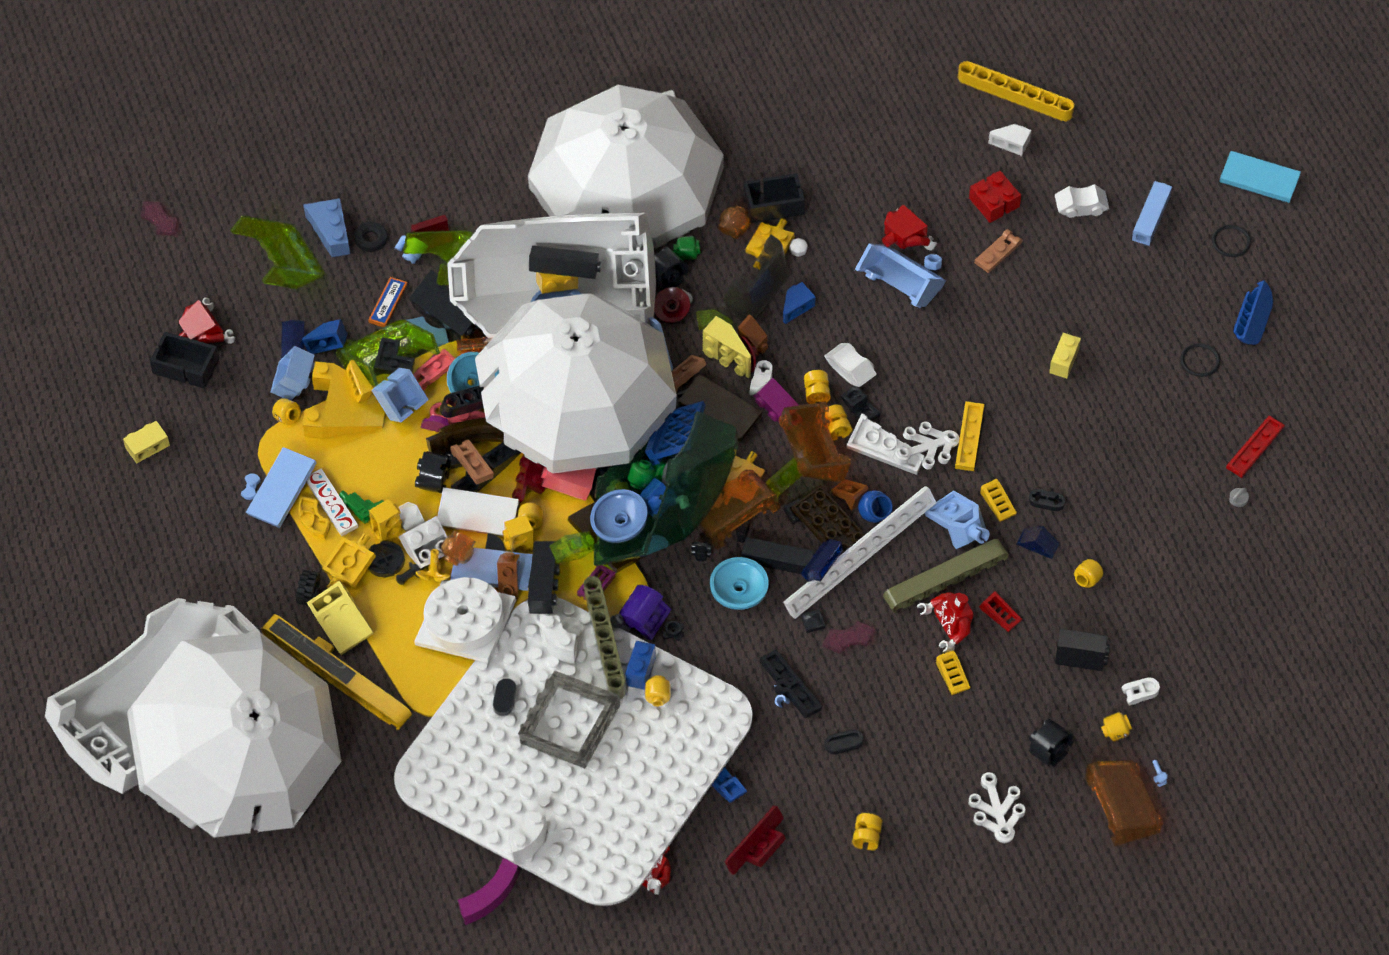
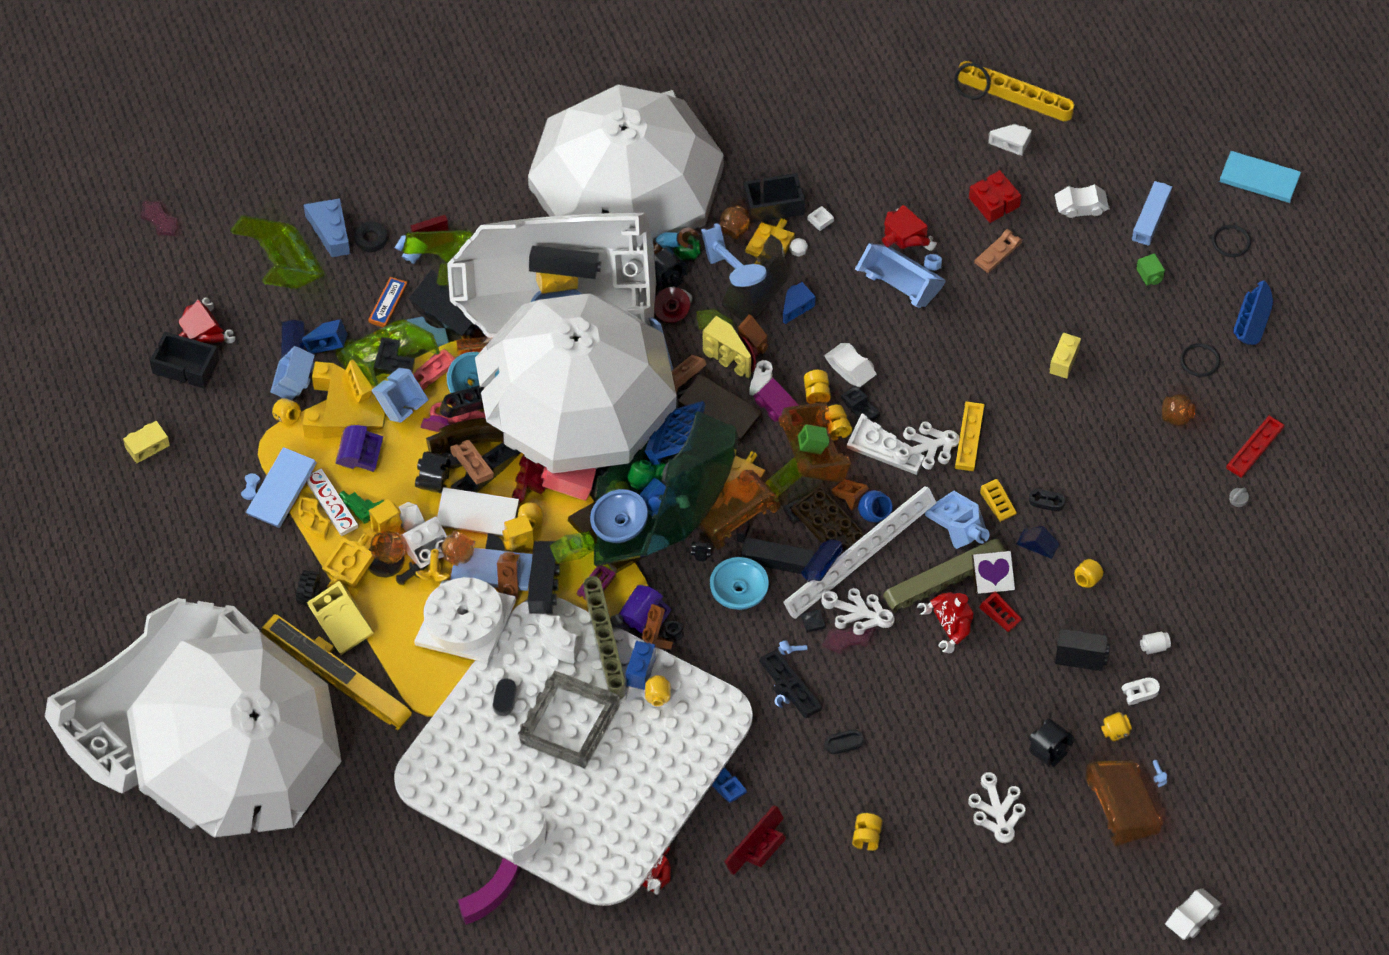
(359, 448): none -> dark purple brick
(388, 547): none -> clear orange piece
(652, 628): none -> dark orange bracket
(674, 239): none -> piece
(716, 251): none -> light blue piece
(784, 646): none -> light blue hand
(813, 439): none -> bright green brick
(820, 218): none -> white plate
(881, 617): none -> white plant
(948, 657): yellow slope -> none
(983, 70): none -> black tyre
(993, 572): none -> tile
(1150, 269): none -> bright green brick
(1155, 642): none -> white brick
(1178, 410): none -> clear orange piece
(1193, 914): none -> white brick

